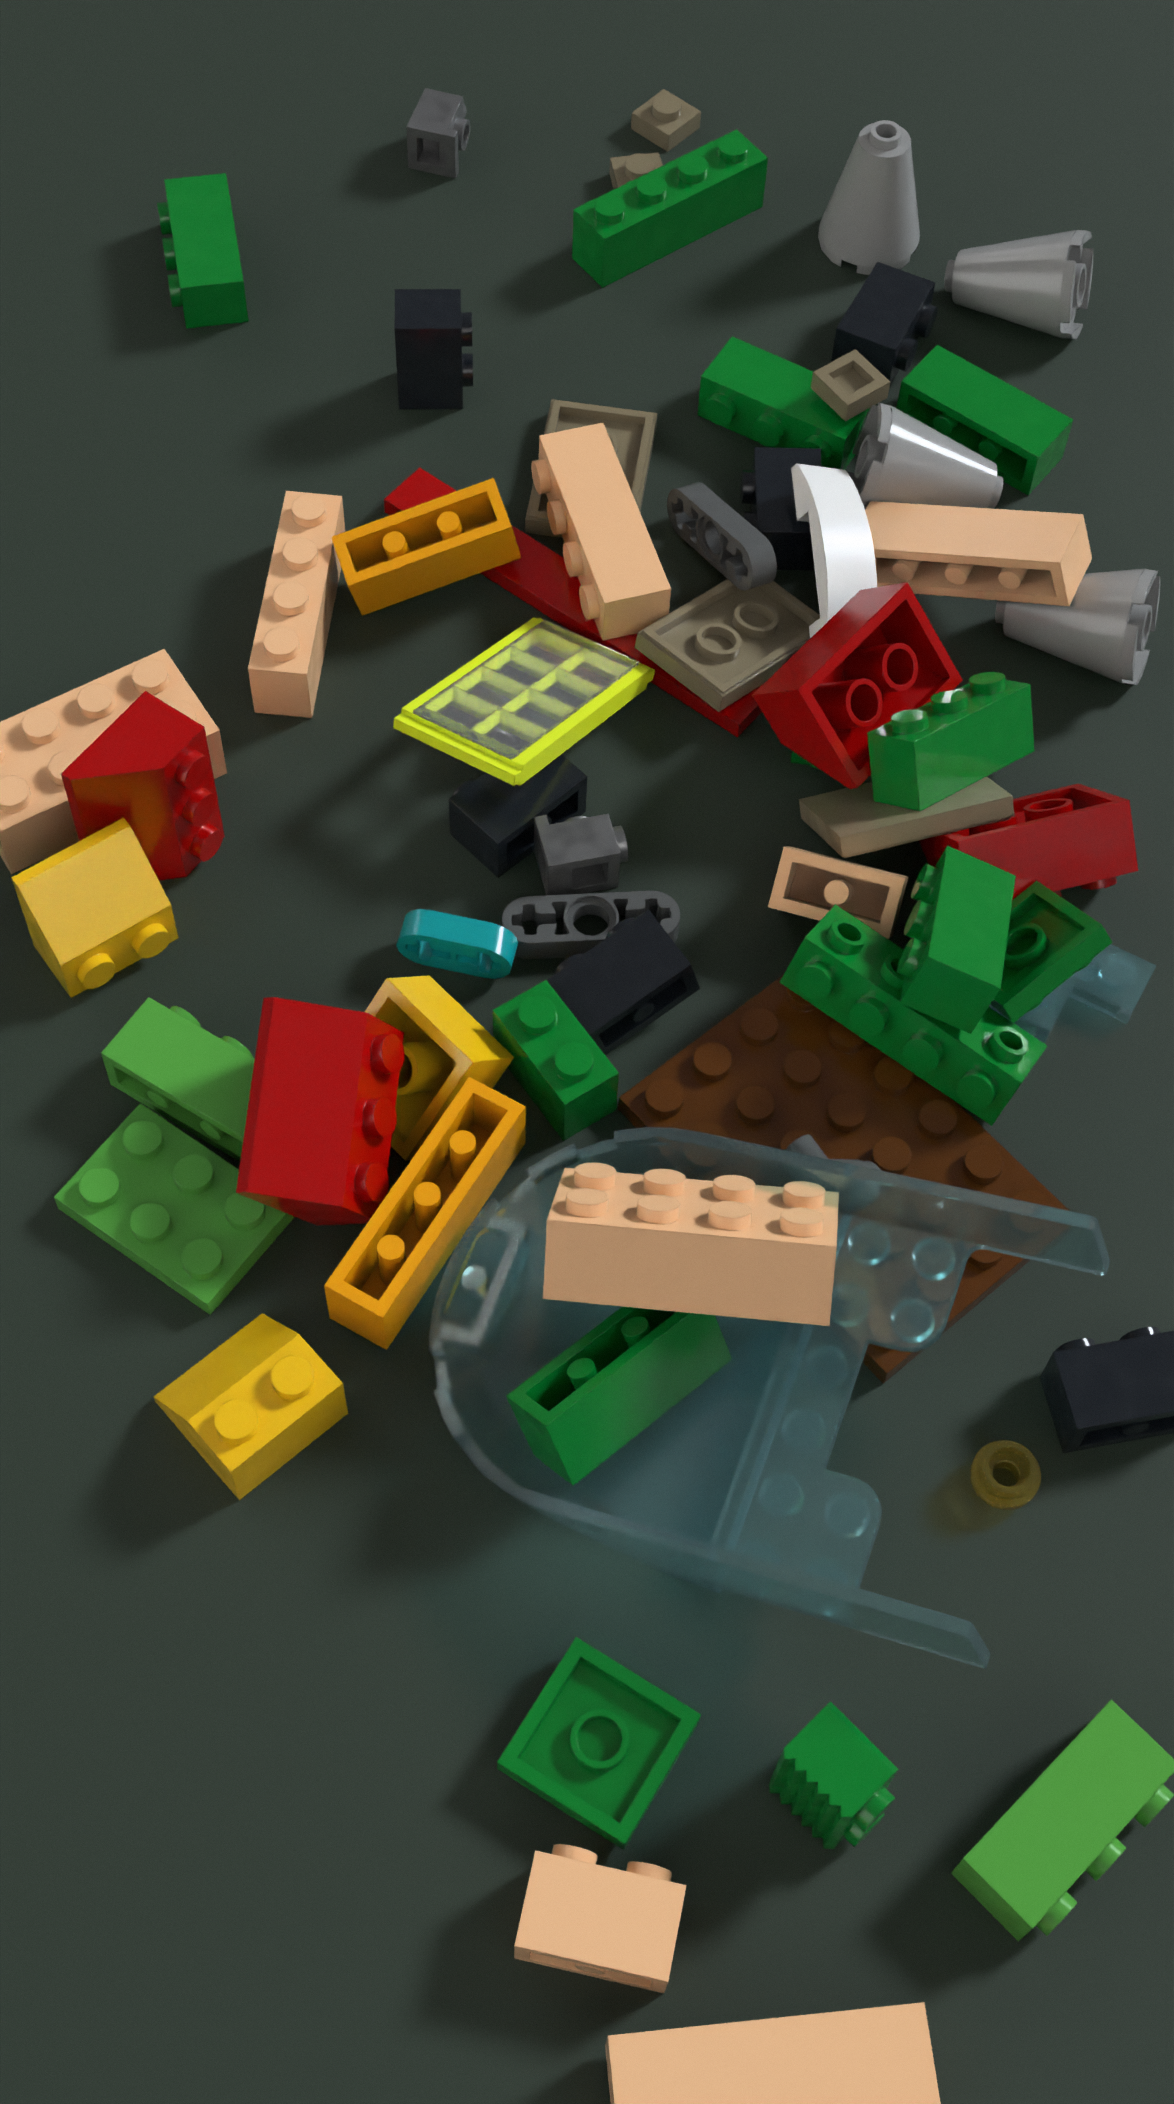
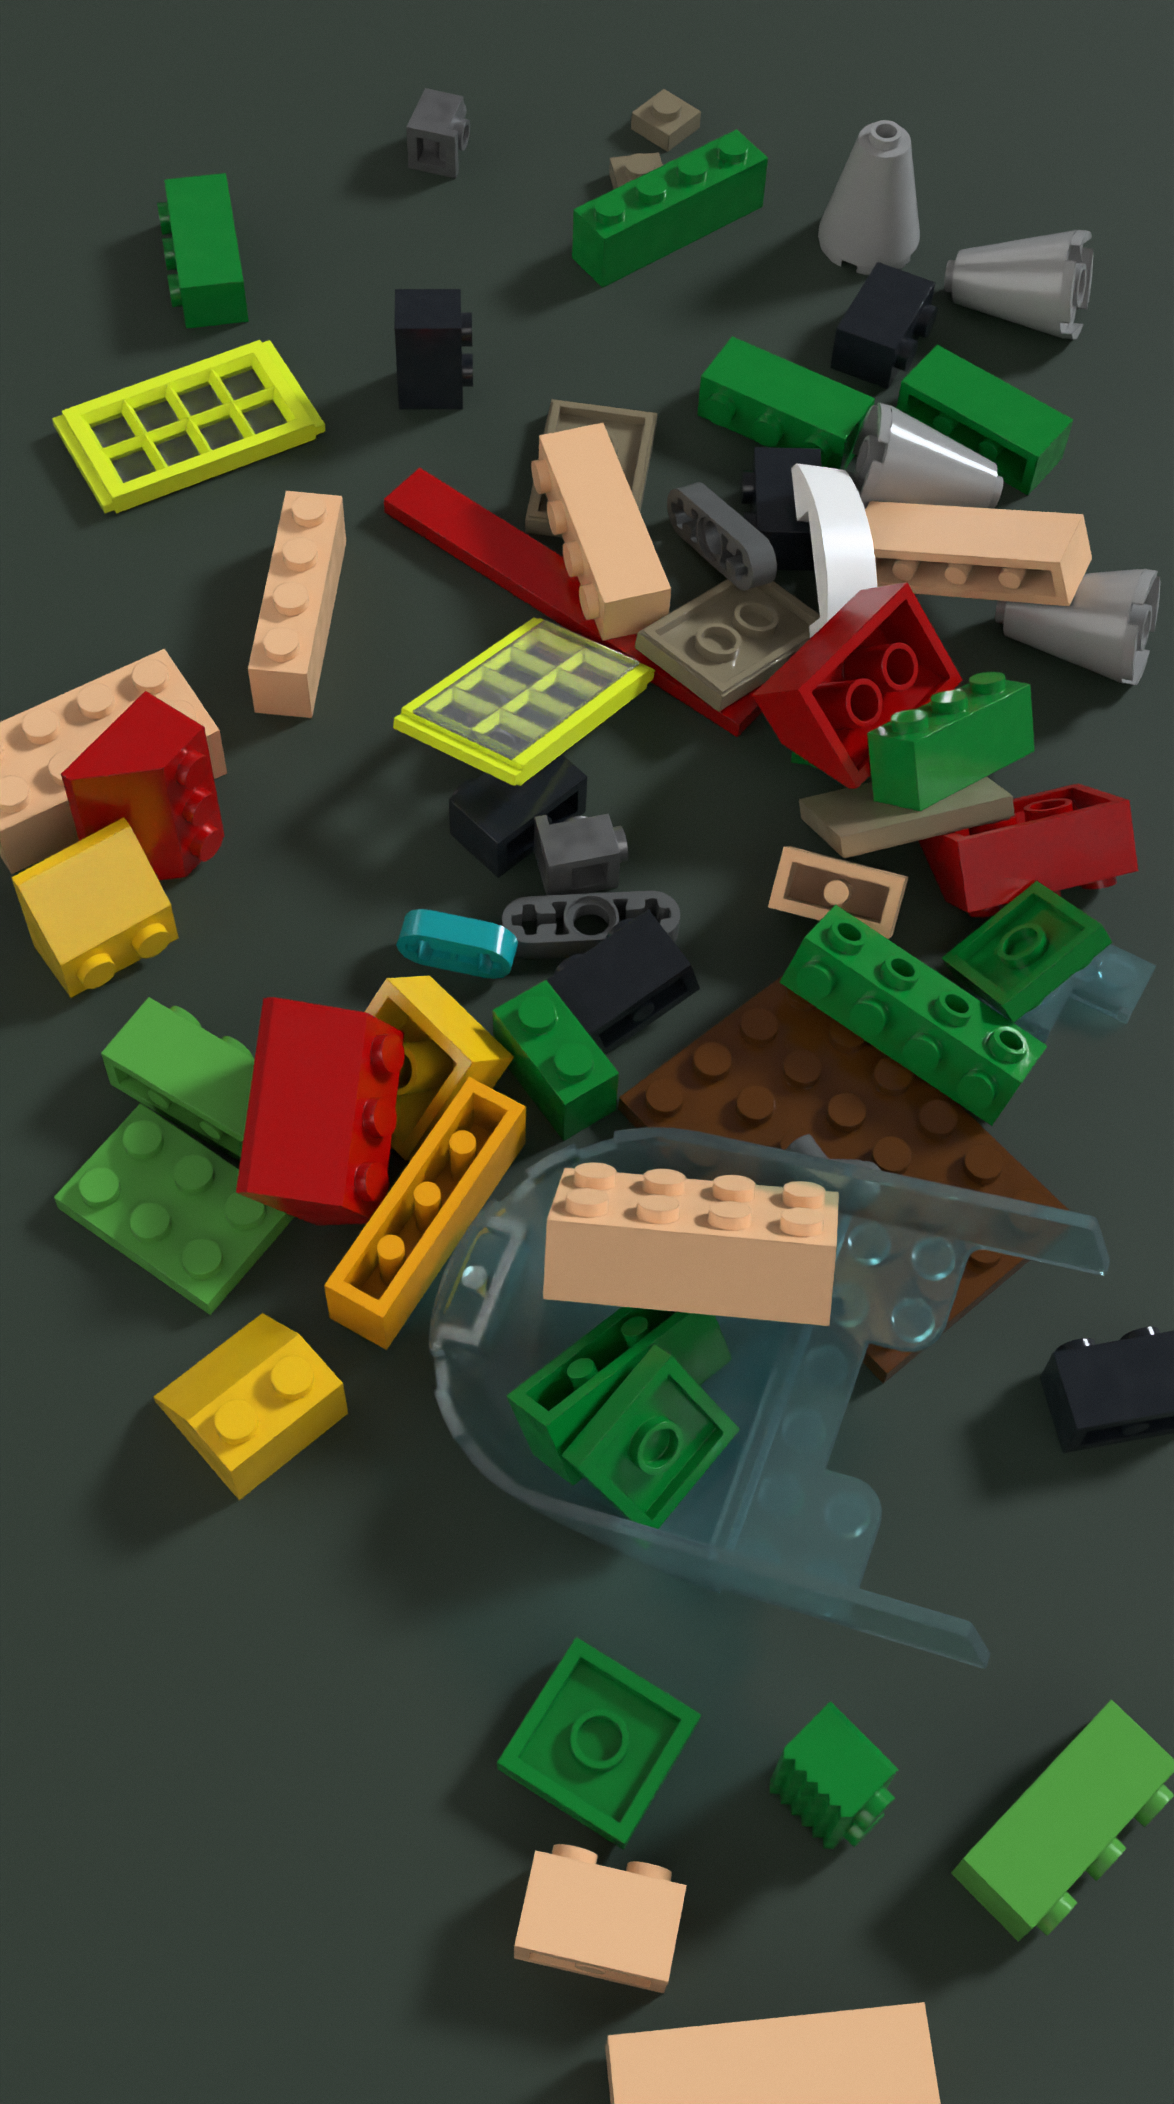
(188, 426): none -> neon yellow piece
(426, 547): light orange brick -> none
(651, 1440): none -> green plate
(850, 385): dark tan plate -> none
(956, 939): green brick -> none
(1018, 1461): clear yellow plate -> none

